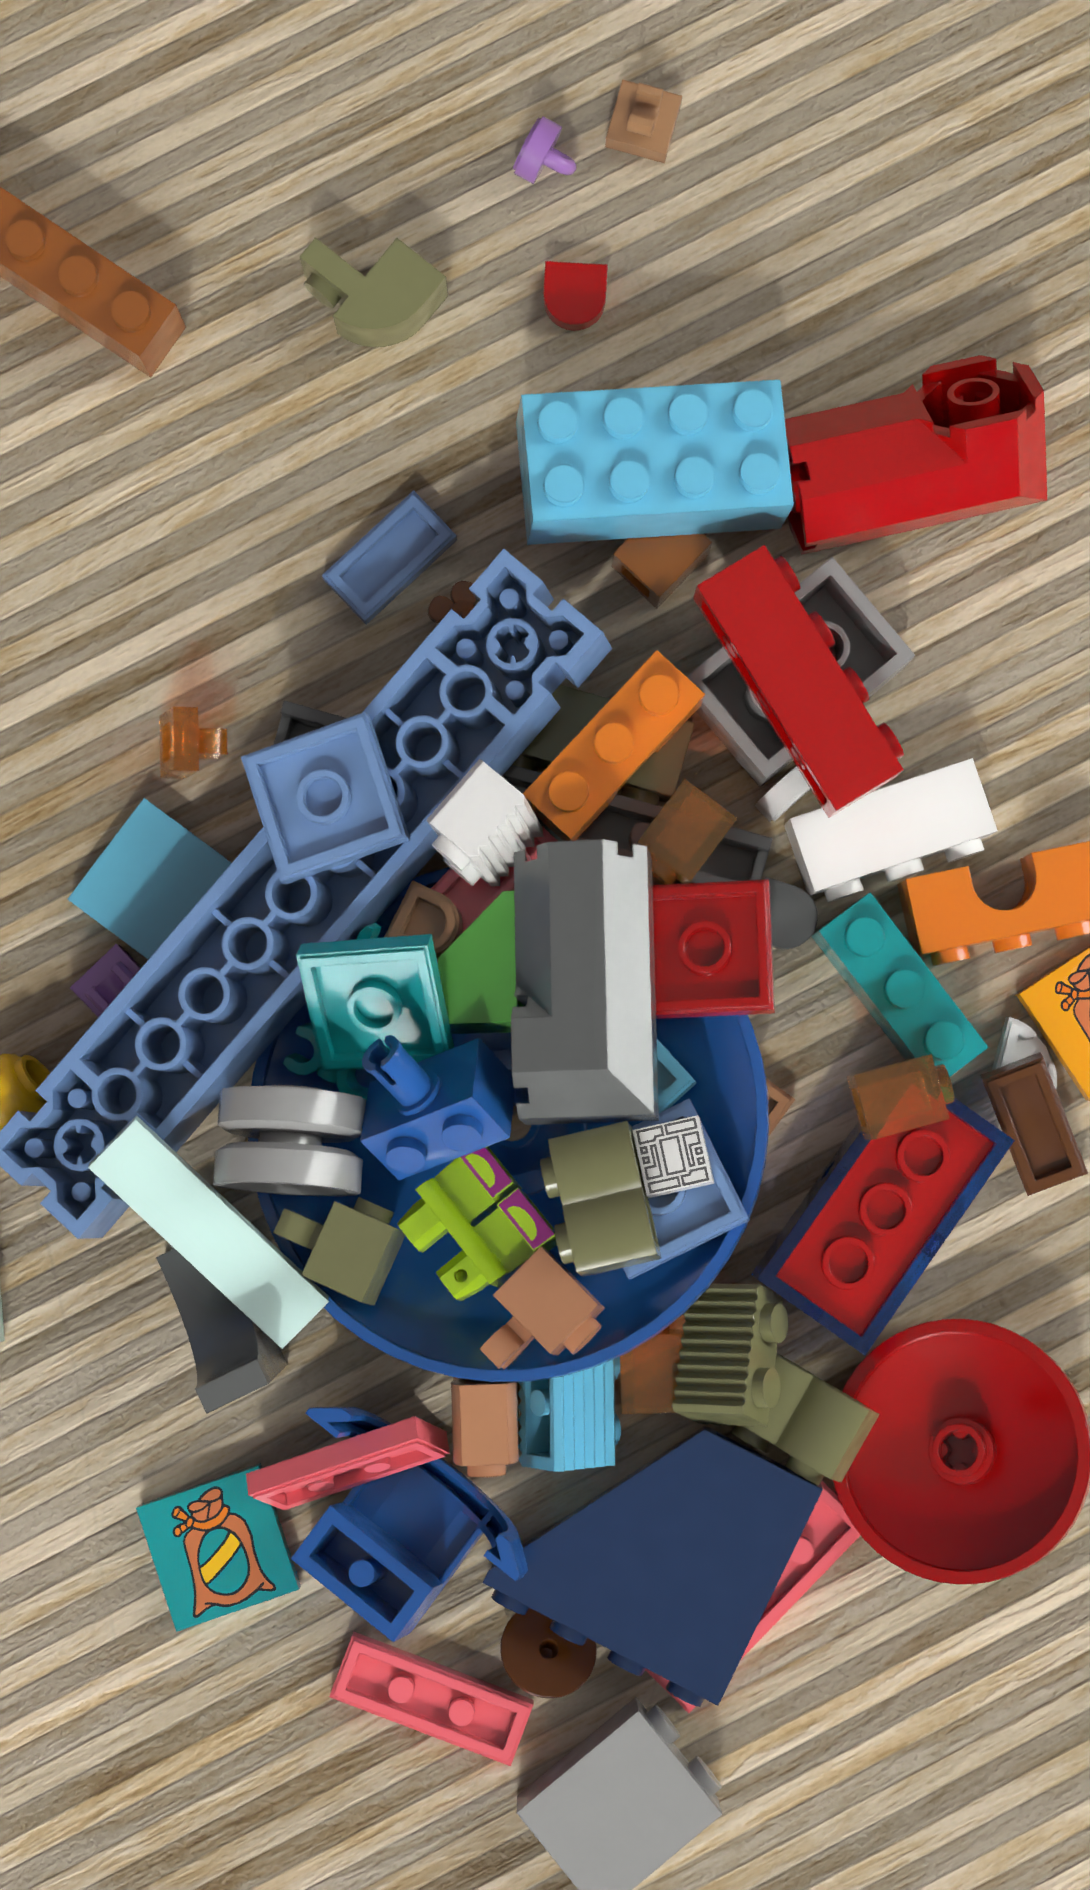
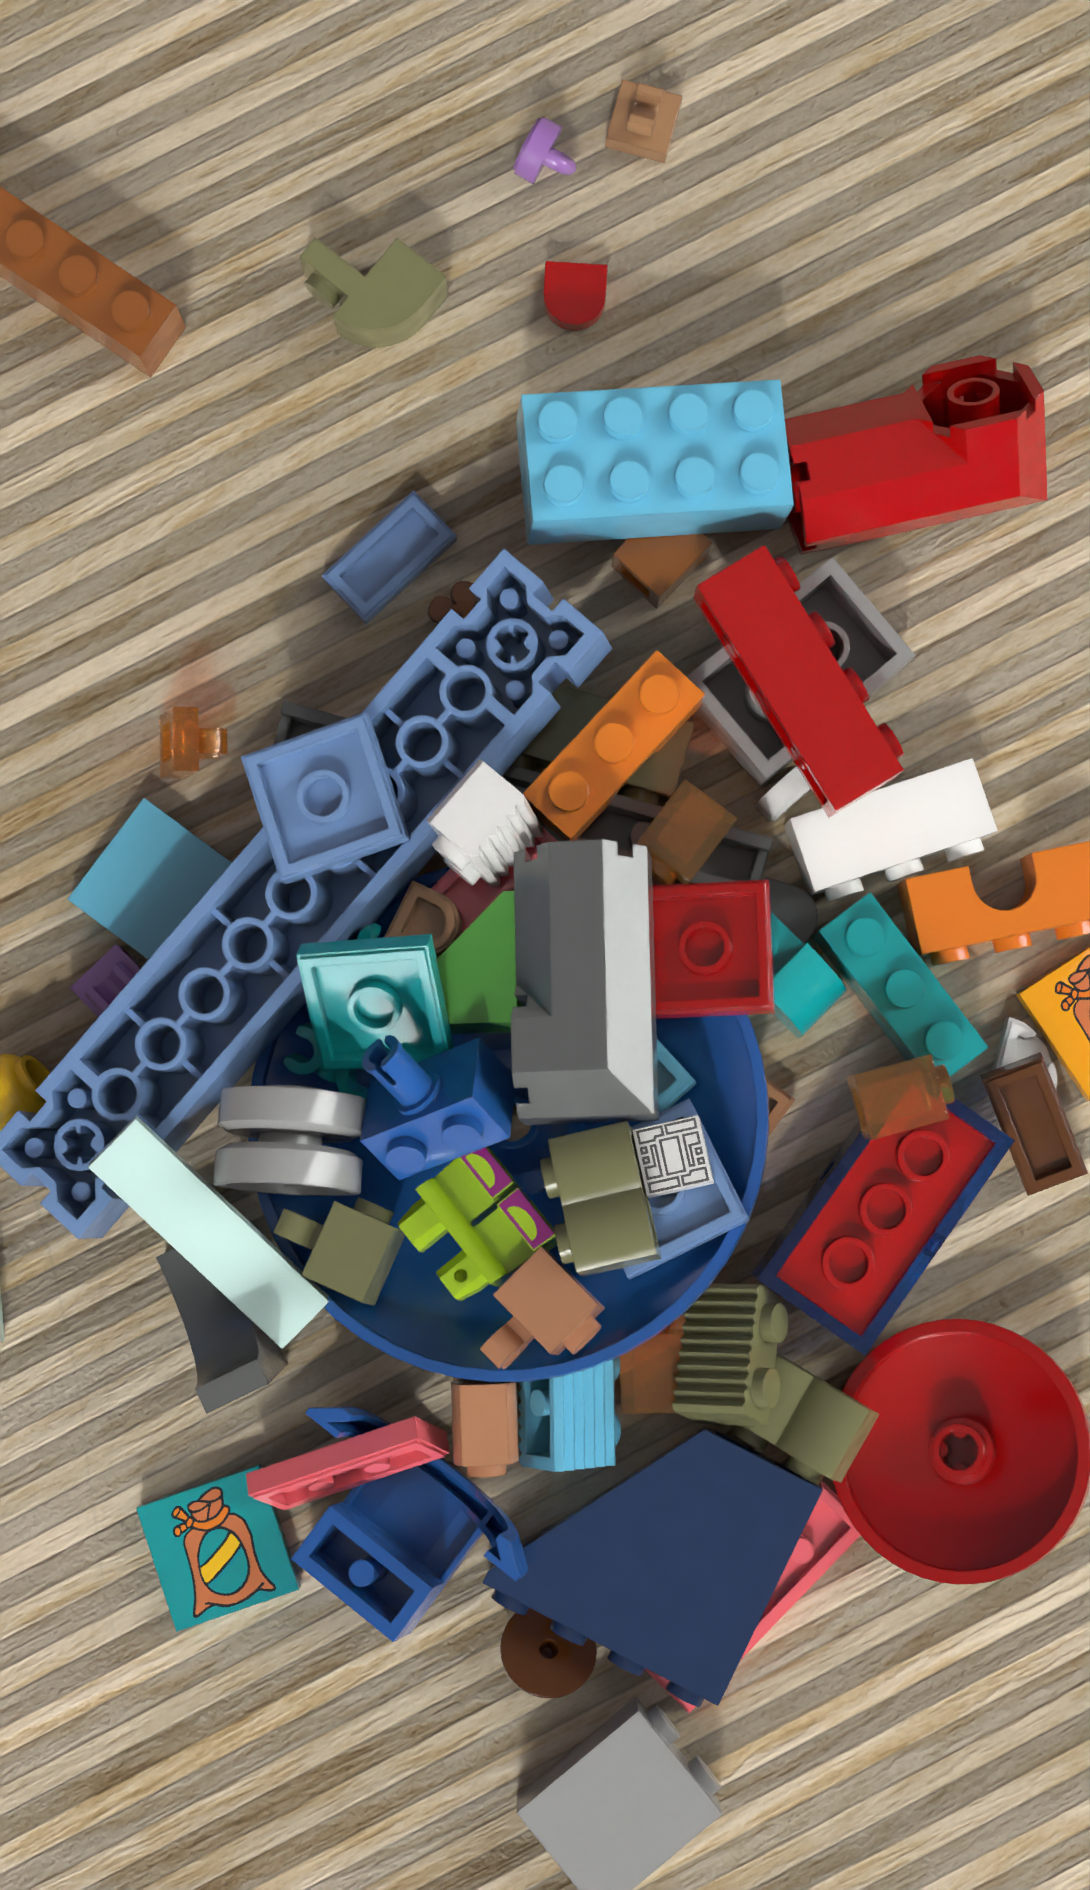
(432, 1698): coral tile -> none
(802, 981): none -> teal brick

